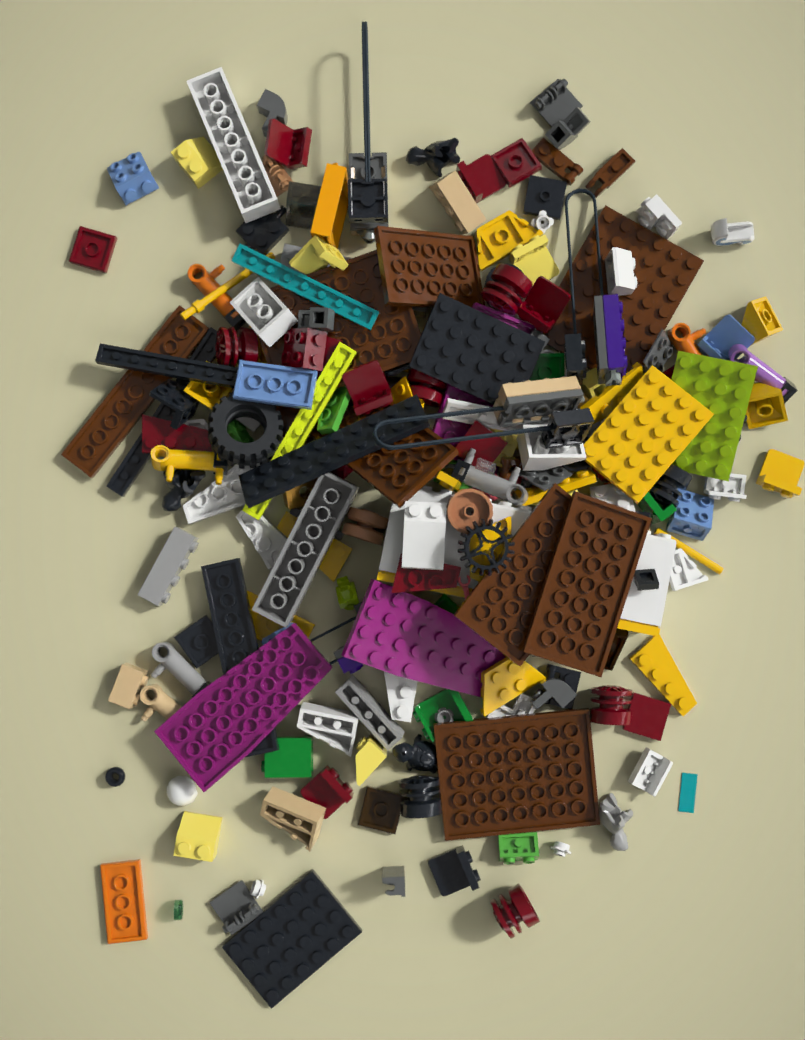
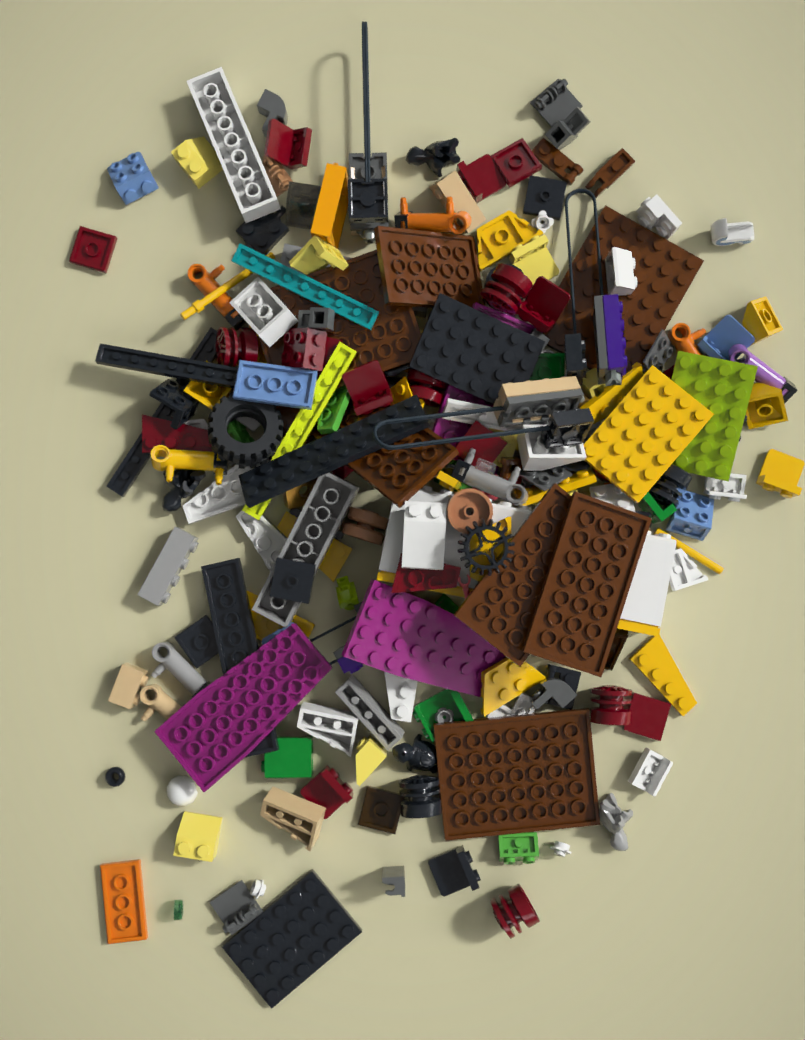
(131, 397): reddish brown plate -> none
(293, 580): none -> black plate
(432, 221): none -> orange piece
(646, 579): black plate -> none
(688, 792): teal sticker -> none

